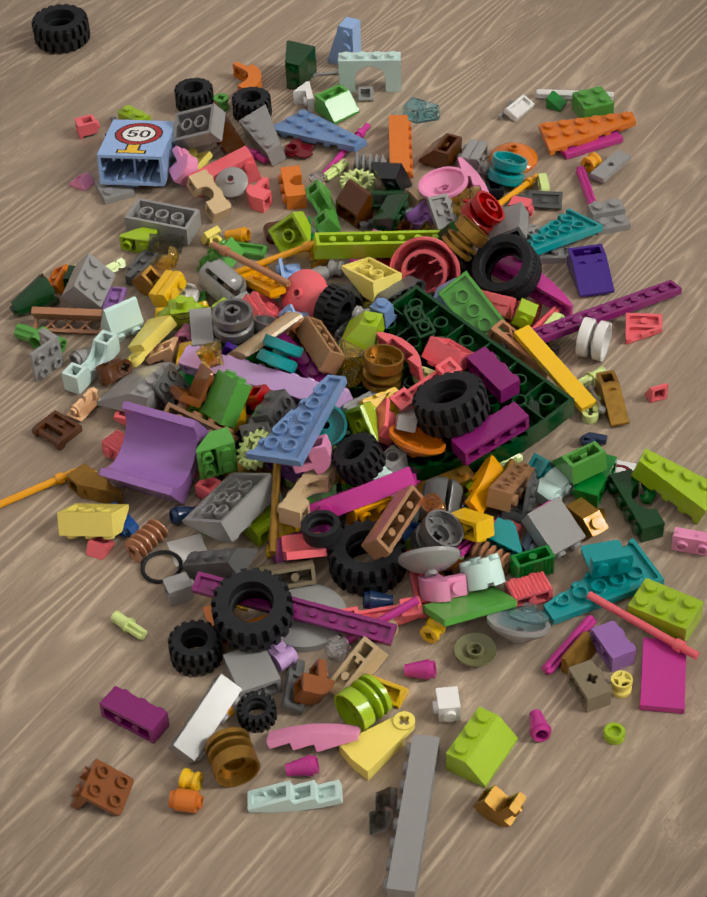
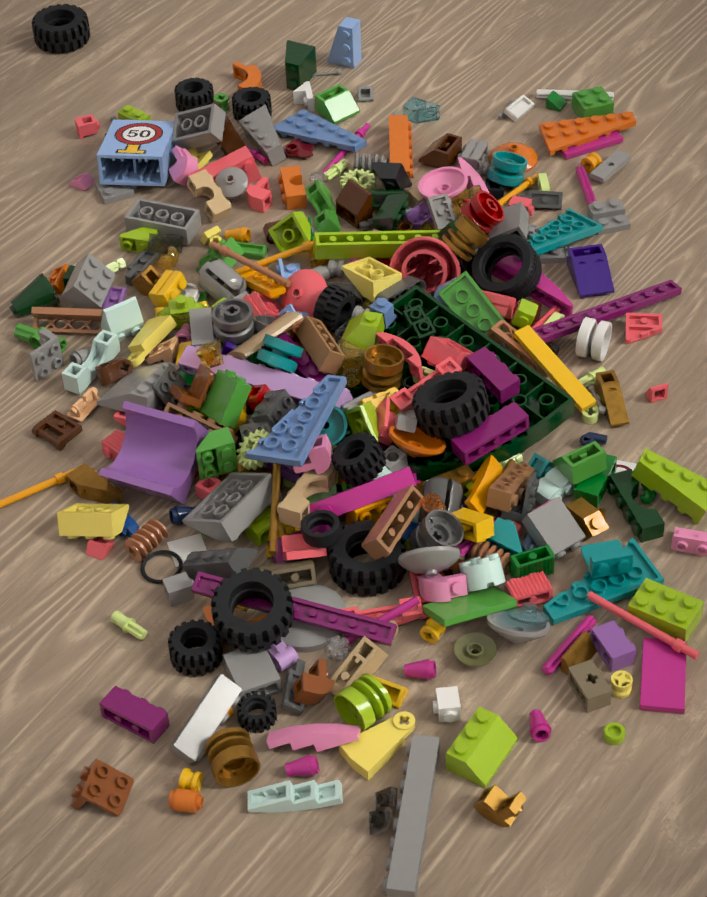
(376, 599): dark blue cone -> none
(387, 62): light aqua arch -> none

